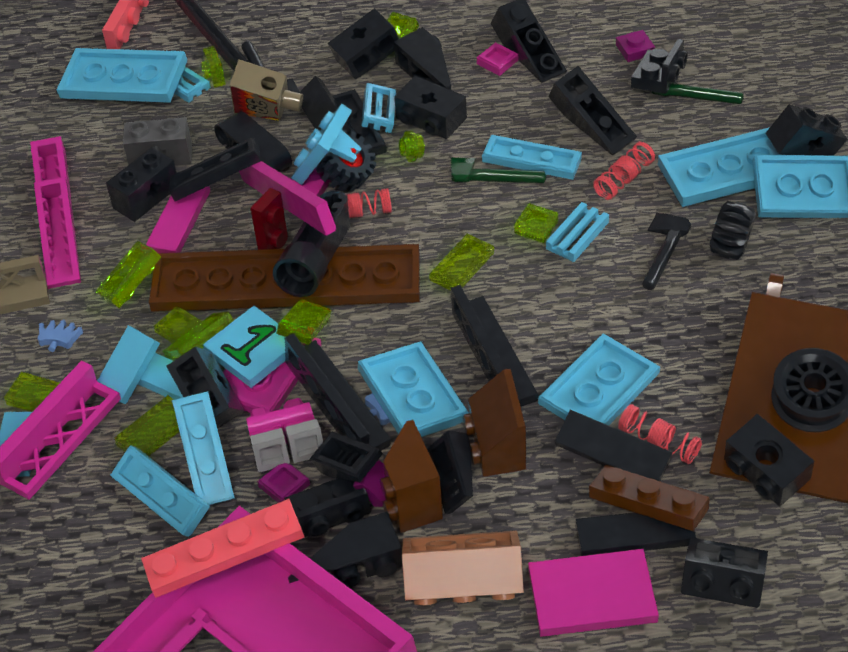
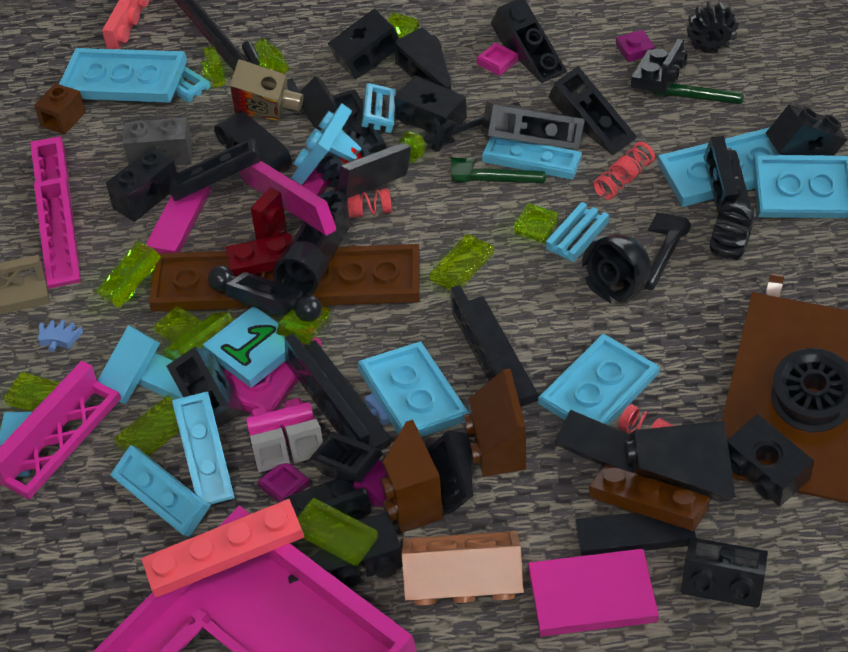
(60, 108): none -> reddish brown brick
(257, 255): none -> dark red plate
(264, 293): none -> black plate
(270, 56): none -> clear neon green plate
(336, 531): none -> clear neon green tile
(374, 170): none -> black tile
(442, 133): none -> black piece
(532, 125): none -> black slope
(616, 260): none -> black cylinder
(684, 457): none -> black slope
(712, 27): none -> black gear
(725, 173): none -> black bracket

